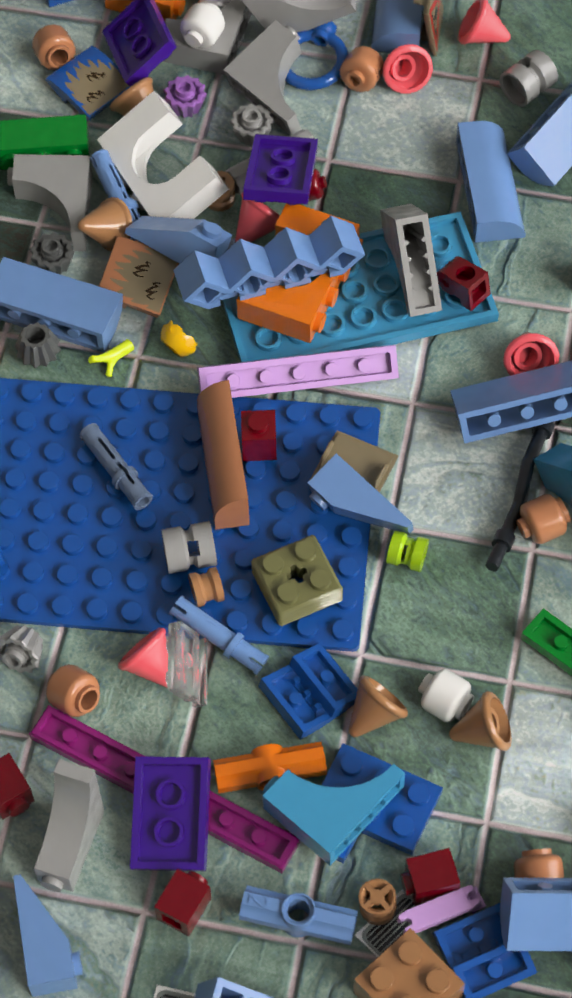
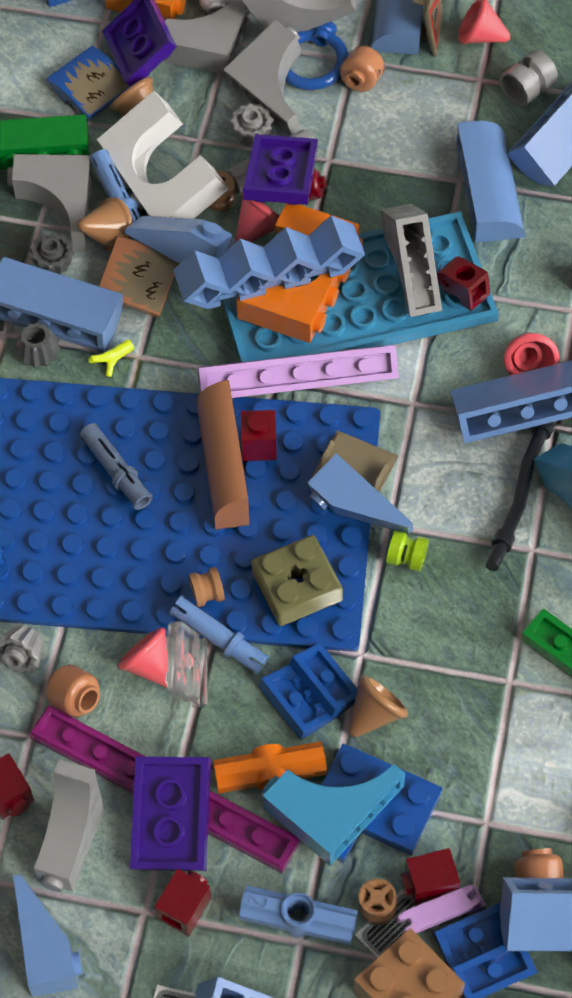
(53, 46): nougat head -> none
(176, 547): light grey wheel -> none
(177, 340): yellow plate -> none
(185, 95): medium lavender piece -> none
(202, 25): white head -> none
(407, 69): coral hat -> none
(446, 695): white head -> none
(484, 724): medium nougat hat -> none
(543, 519): nougat head -> none

